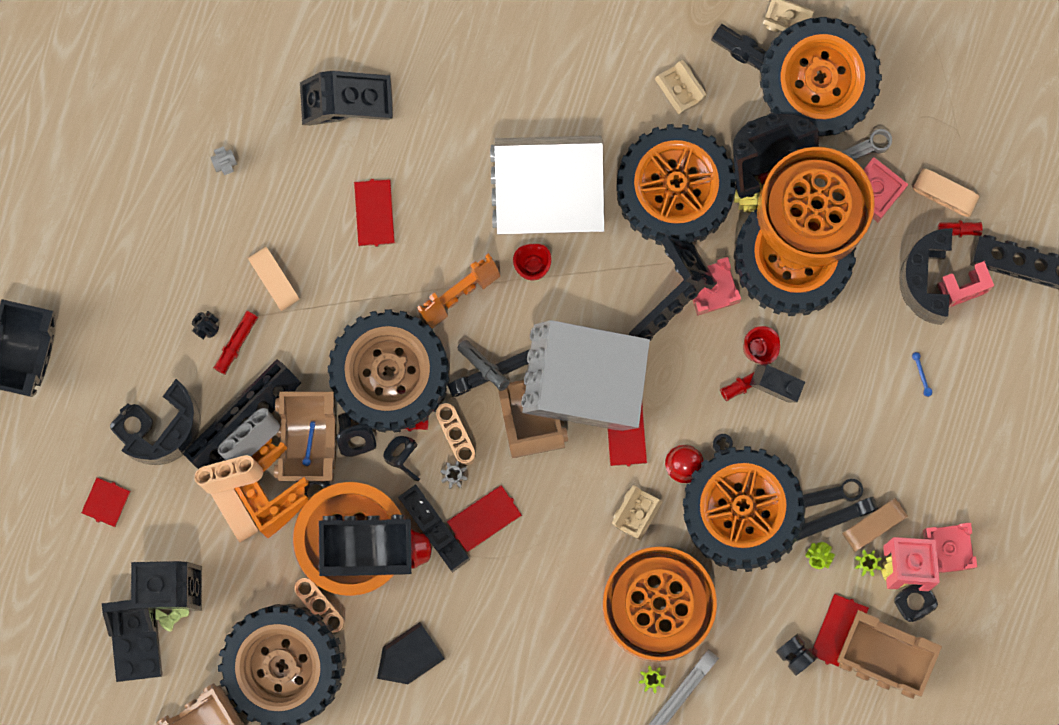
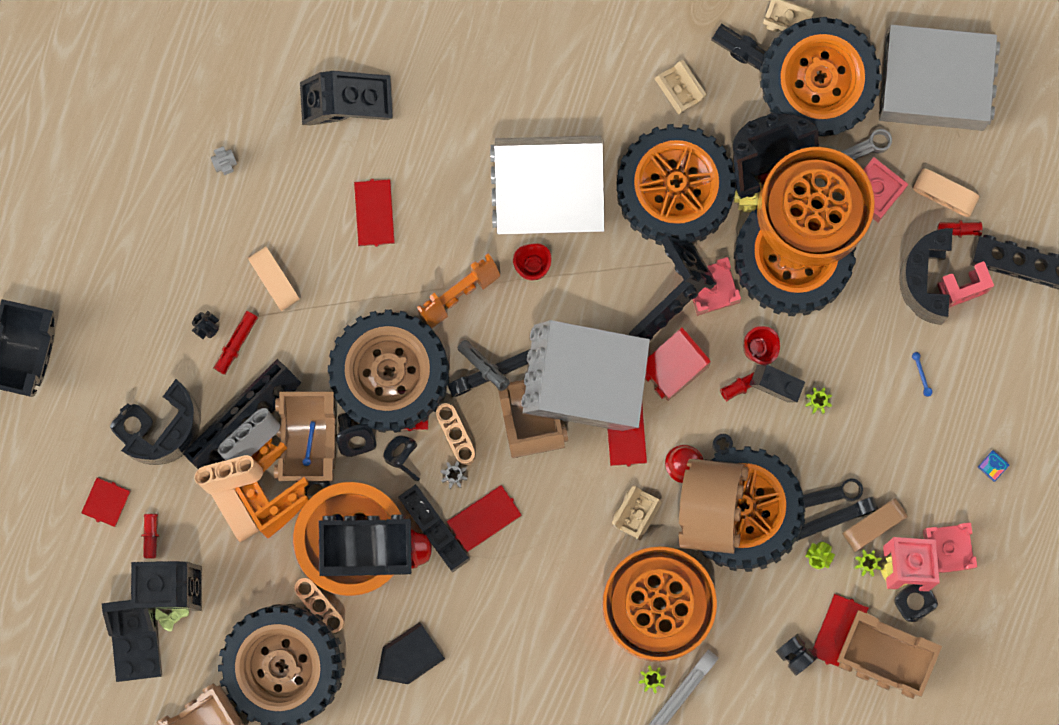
(150, 536): none -> red axle
(675, 364): none -> slope
(711, 505): none -> medium nougat cylinder
(816, 407): none -> lime gear
(939, 77): none -> light grey container
(993, 466): none -> tile

